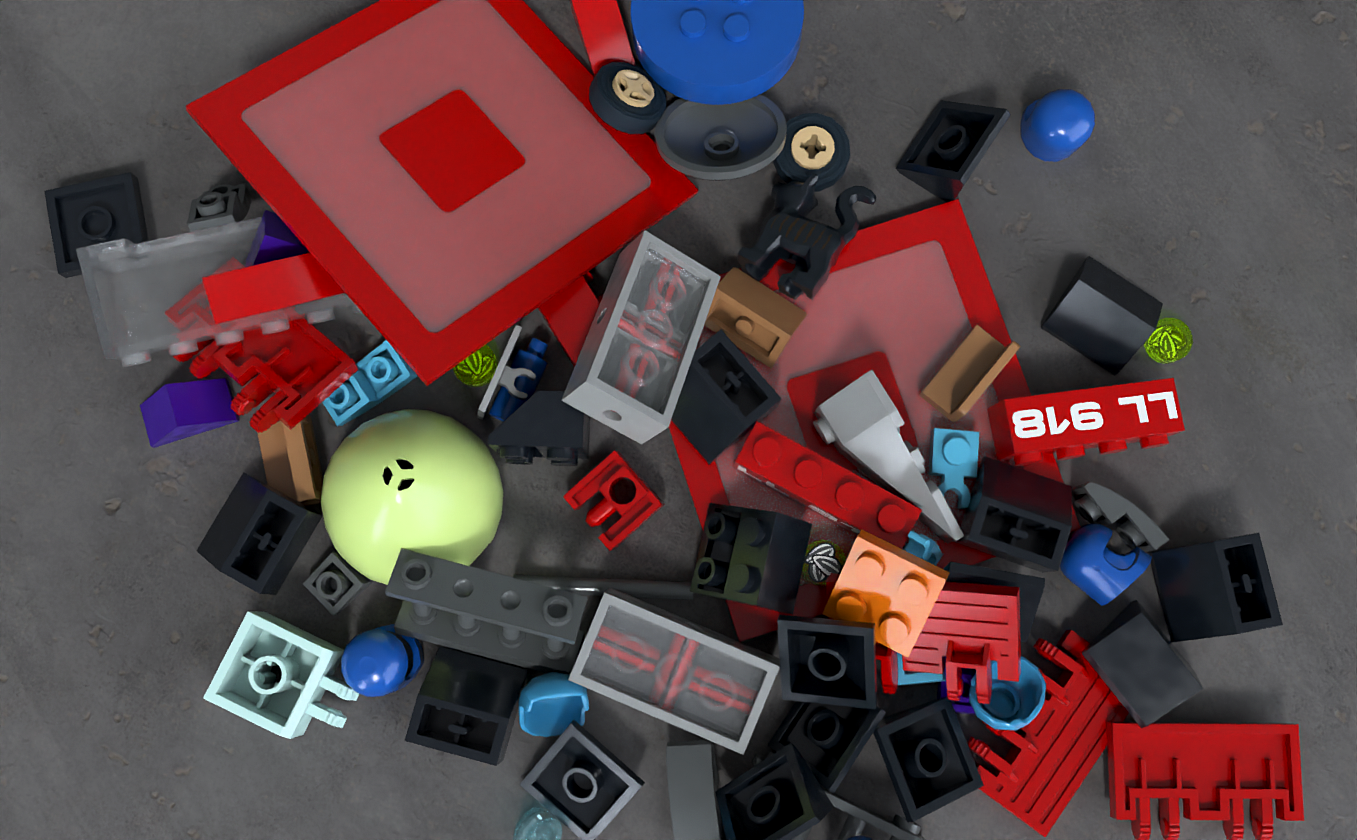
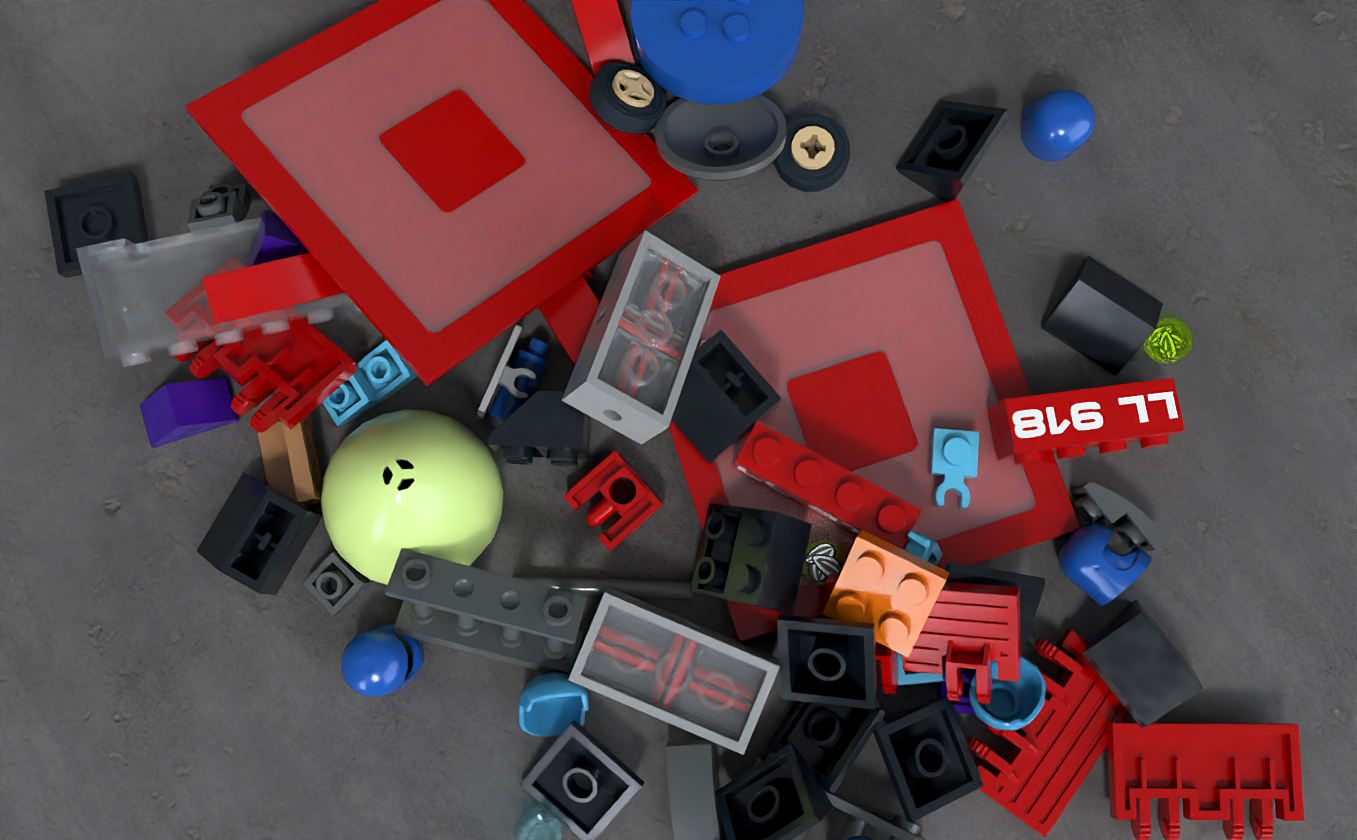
(307, 668): light aqua hinge -> none
(467, 706): black slope -> none
(477, 368): clear neon green tile -> none
(753, 316): medium nougat panel -> none
(801, 241): black animal -> none
(867, 433): light grey wedge -> none
(967, 373): medium nougat panel -> none
(1018, 516): black slope -> none
(1216, 588): black slope -> none

